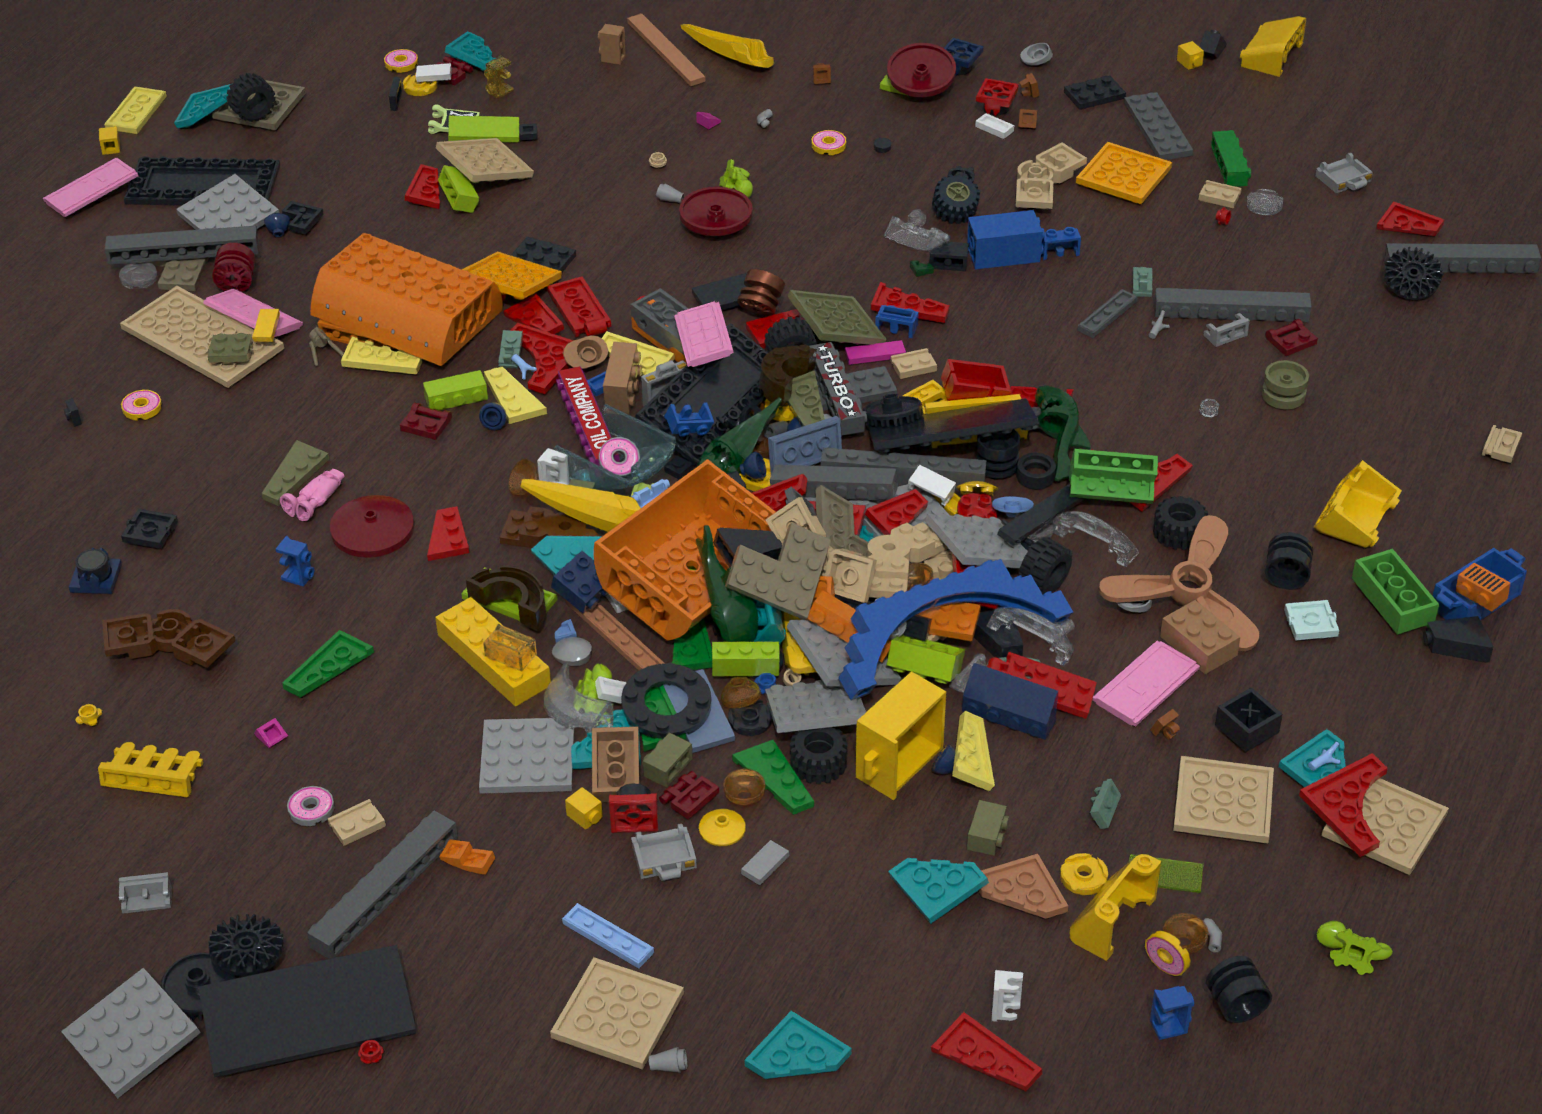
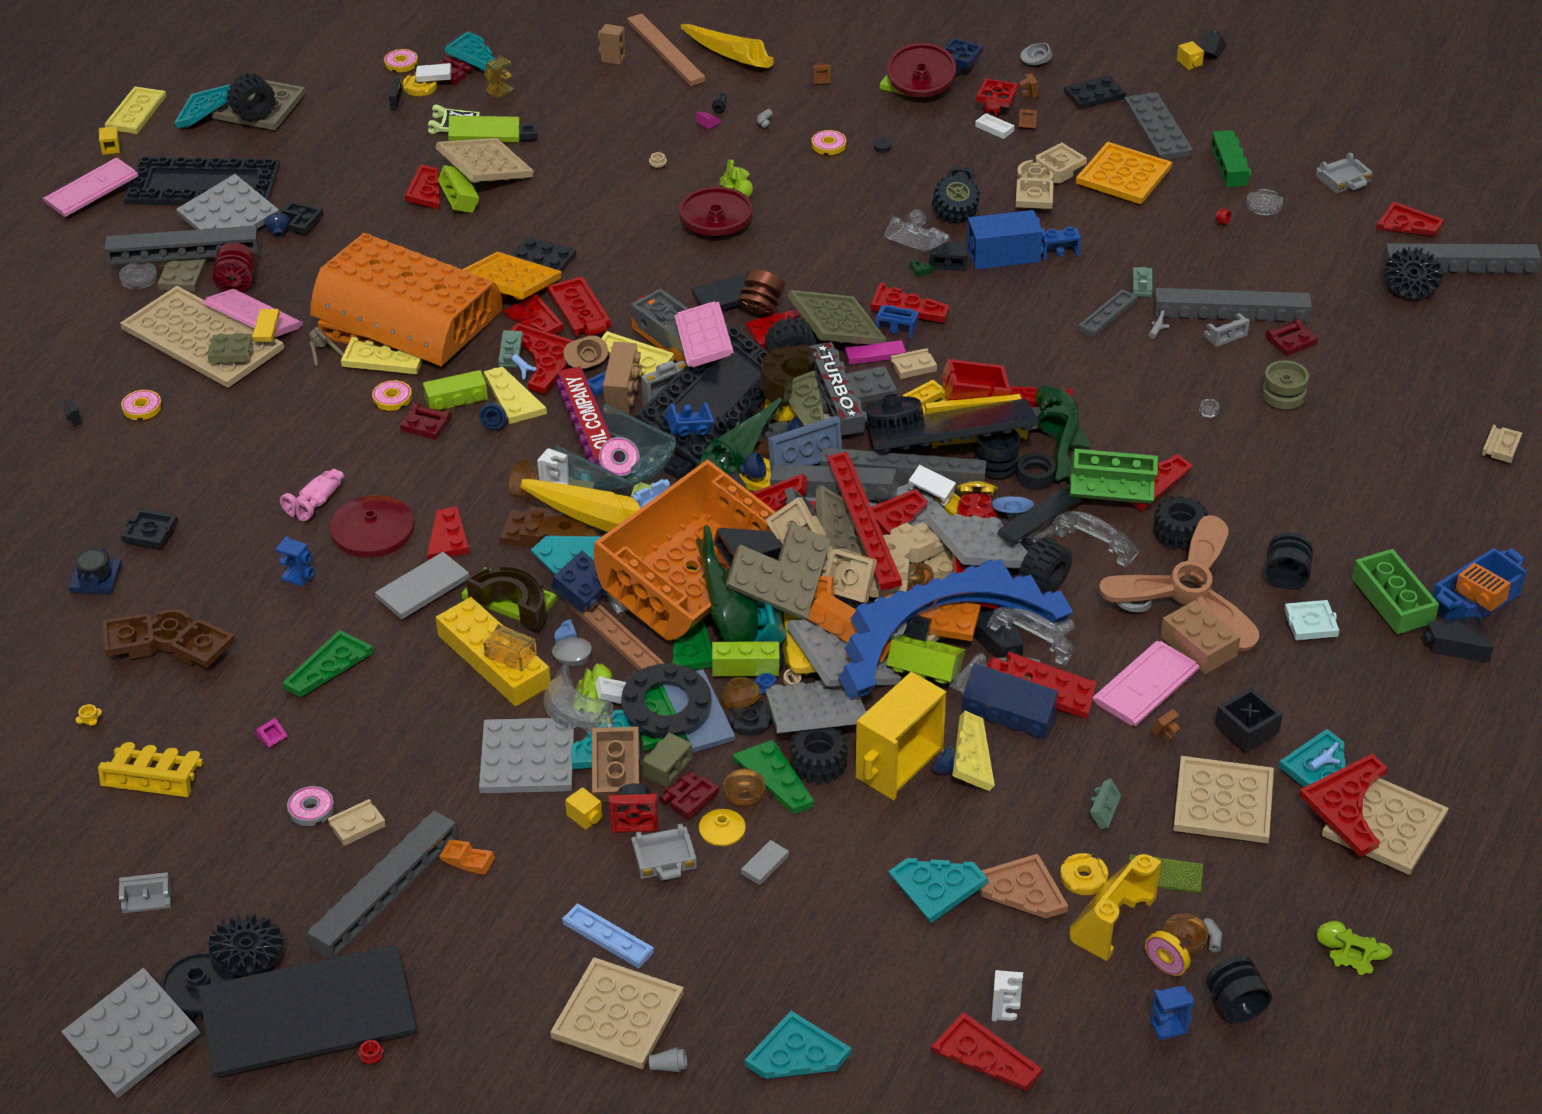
(294, 470): olive wing -> none
(383, 391): none -> tile
(422, 585): none -> light grey tile
(669, 194): light grey cone -> none
(719, 103): none -> black pin
(864, 520): none -> red plate
(987, 828): olive brick -> none
(1220, 194): tan plate -> none
(1272, 44): yellow windscreen -> none
(1358, 506): yellow windscreen -> none

